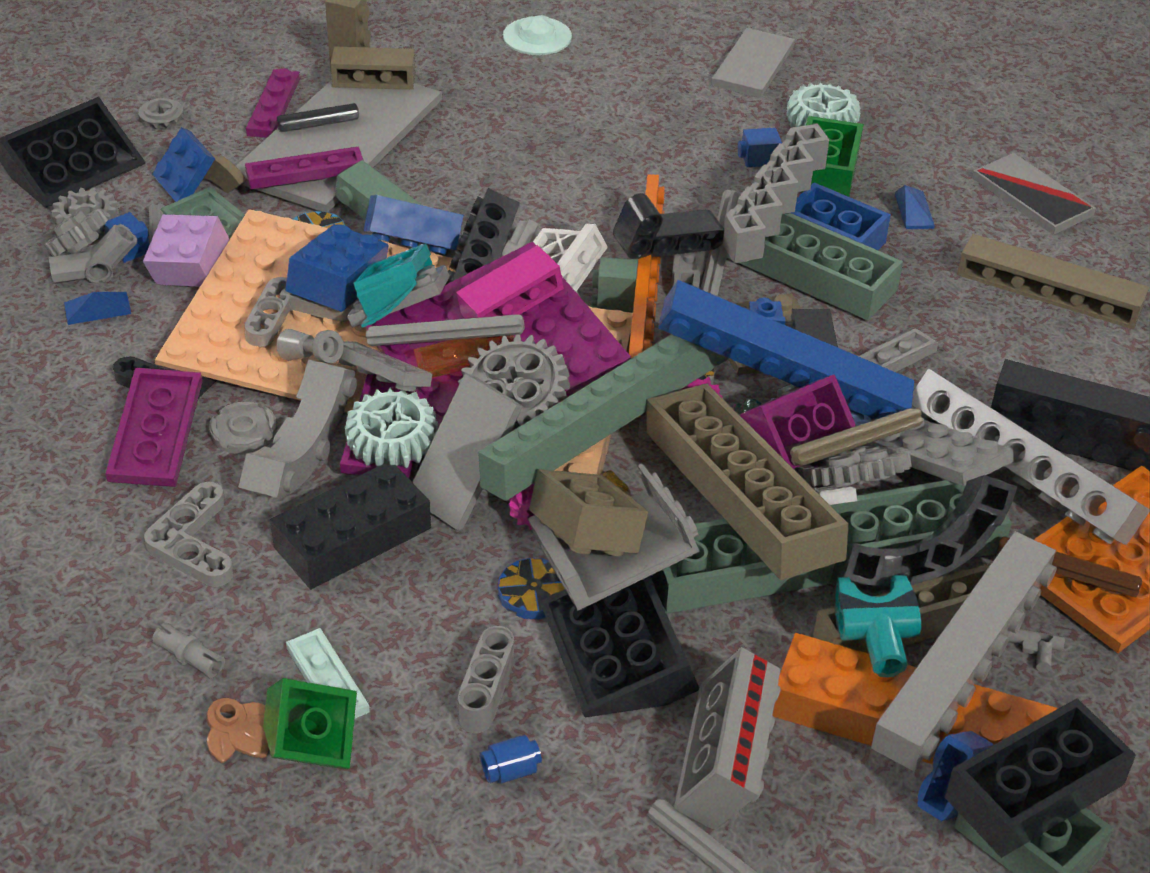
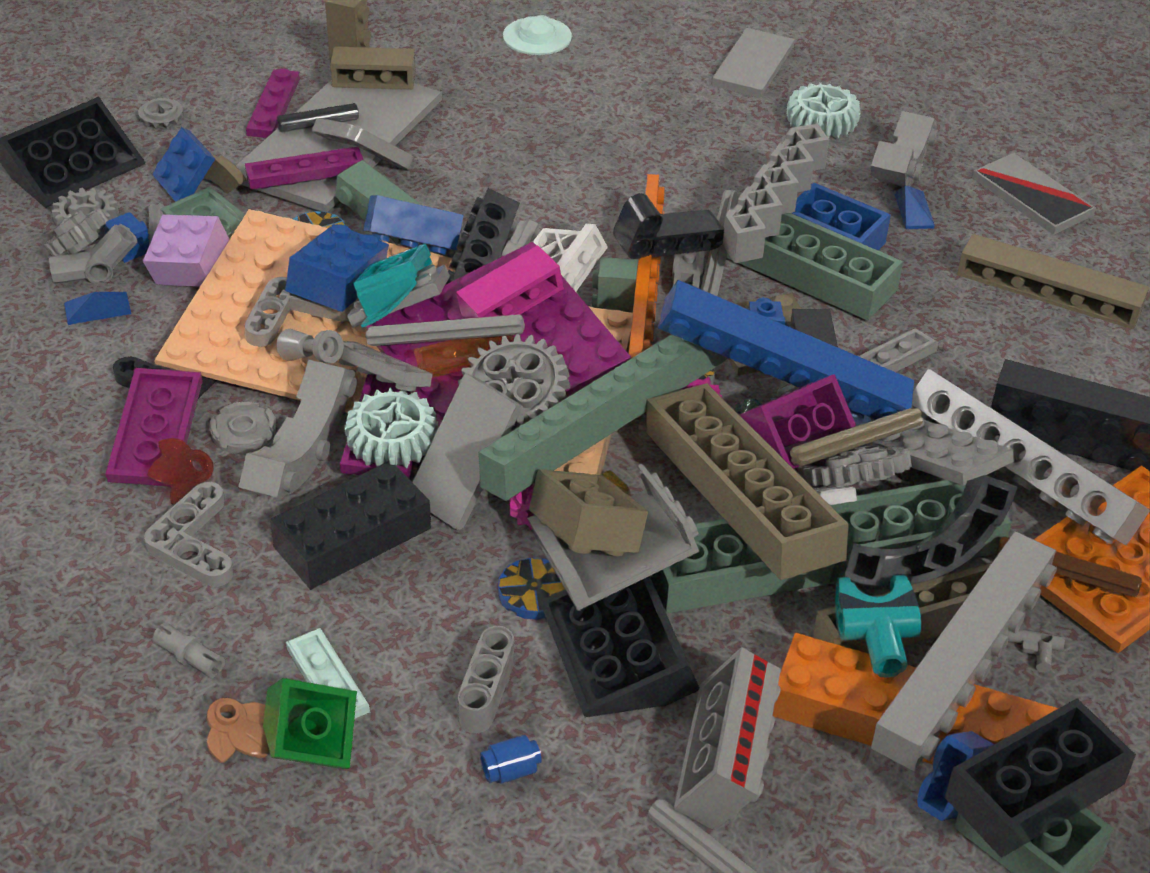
(177, 467): none -> clear red plate
(363, 139): none -> light grey beam
(758, 146): blue brick -> none
(841, 155): green brick -> none
(903, 160): none -> light grey brick

